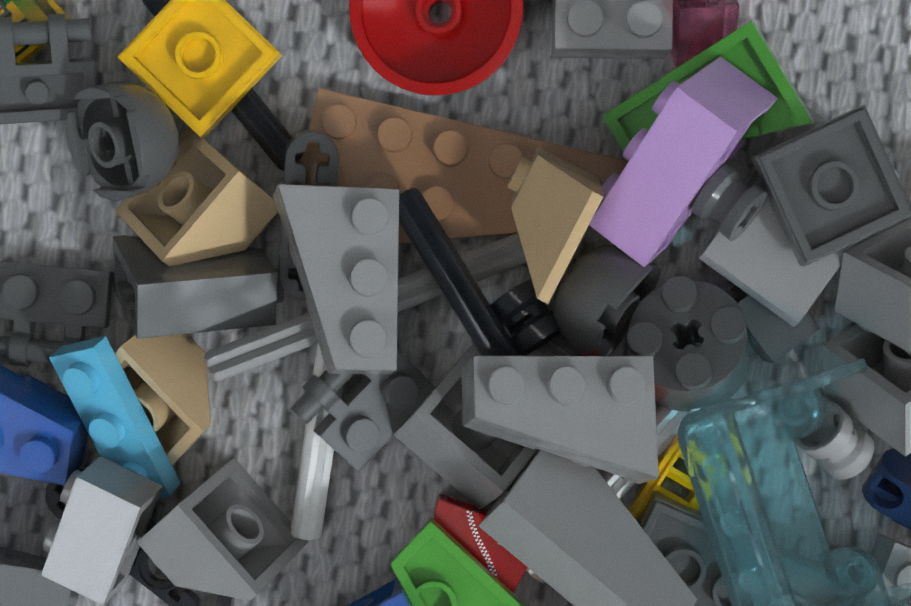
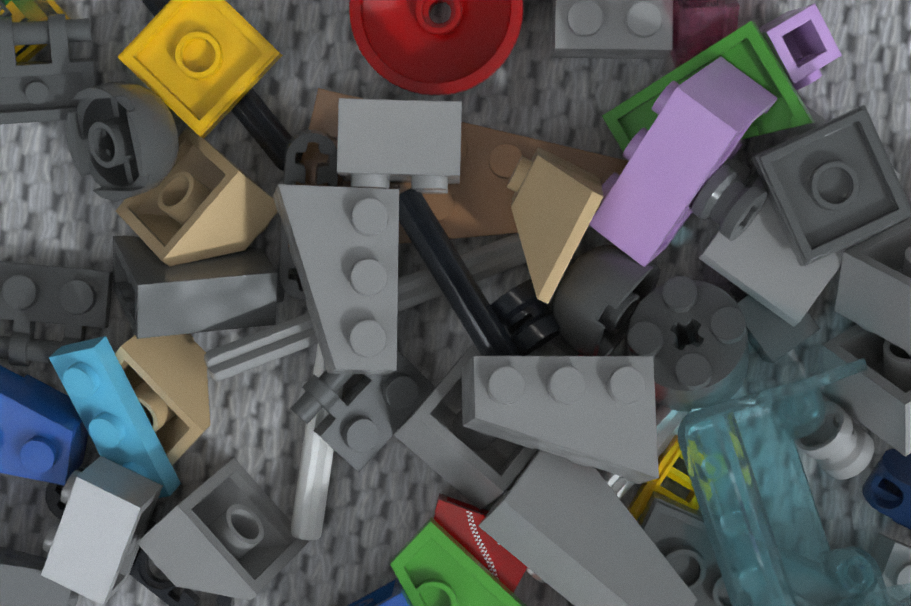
(399, 143): none -> light grey brick
(801, 44): none -> lavender brick

